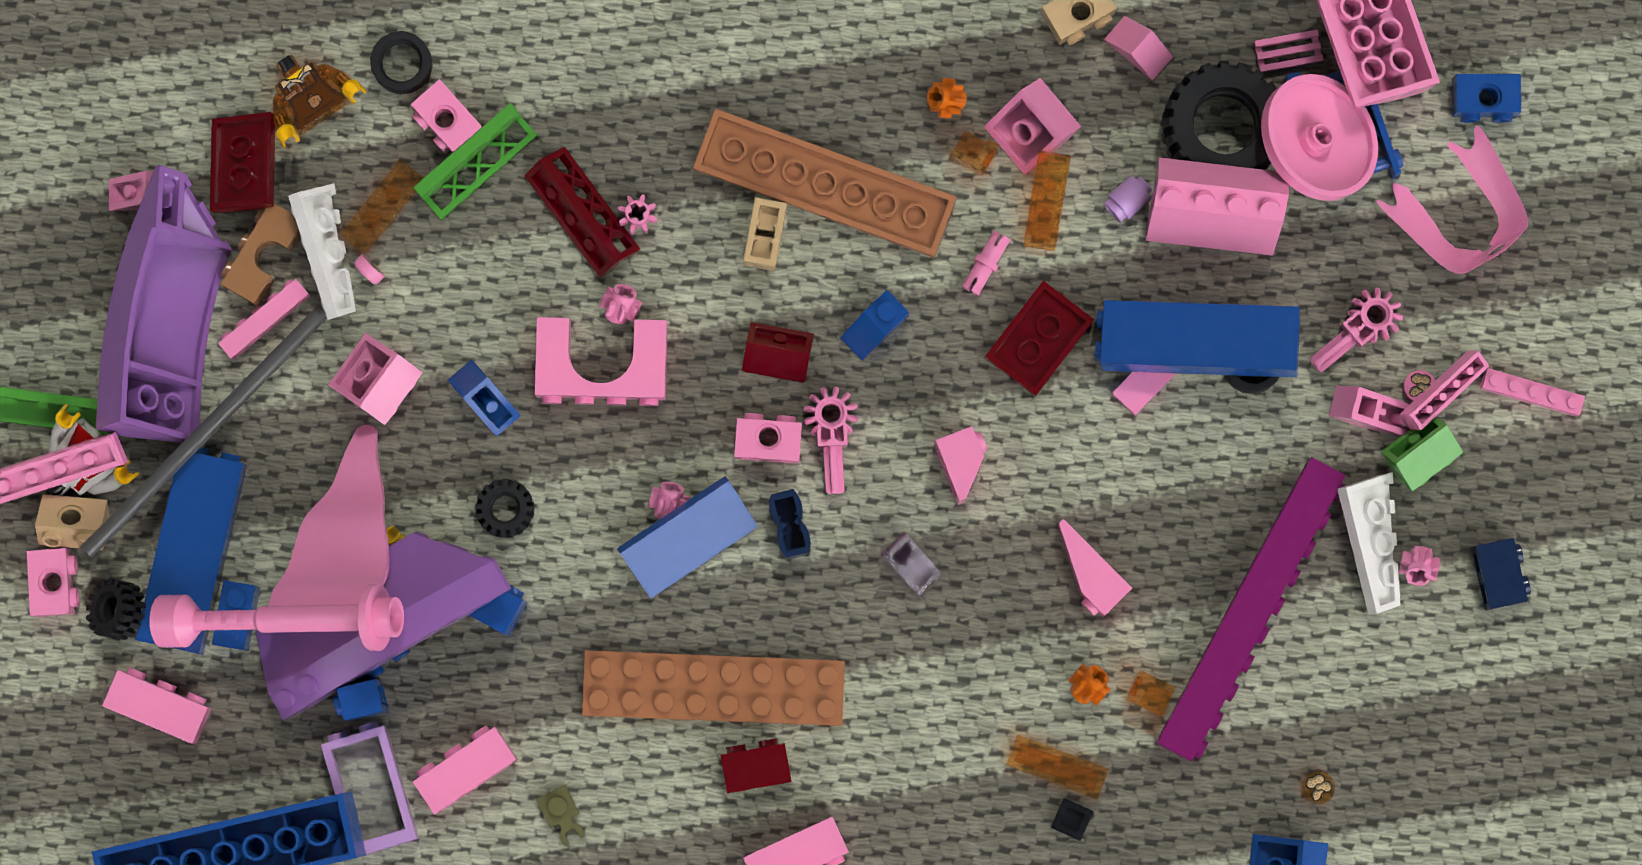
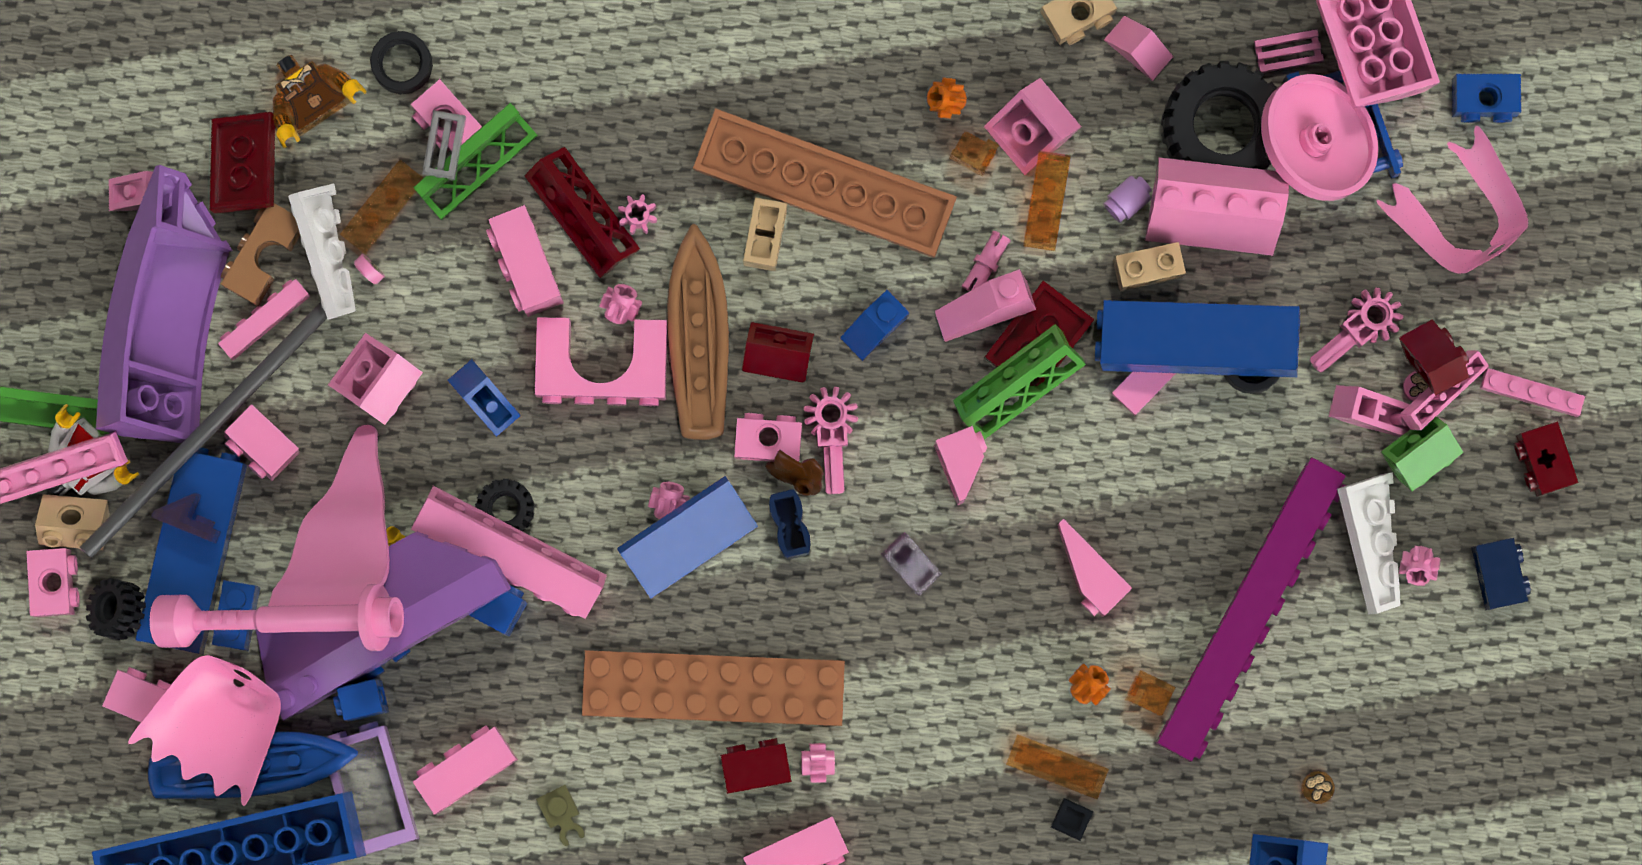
(180, 515): none -> clear purple slope
(214, 724): none -> bright pink piece
(260, 443): none -> bright pink brick
(290, 764): none -> blue piece
(439, 172): none -> light grey tile
(521, 557): none -> bright pink brick
(523, 261): none -> bright pink brick
(698, 338): none -> medium nougat piece
(804, 476): none -> reddish brown plate
(817, 762): none -> bright pink gear
(986, 305): none -> bright pink slope
(1014, 378): none -> bright green fence
(1149, 266): none -> tan brick
(1435, 356): none -> dark red brick
(1551, 443): none -> dark red brick

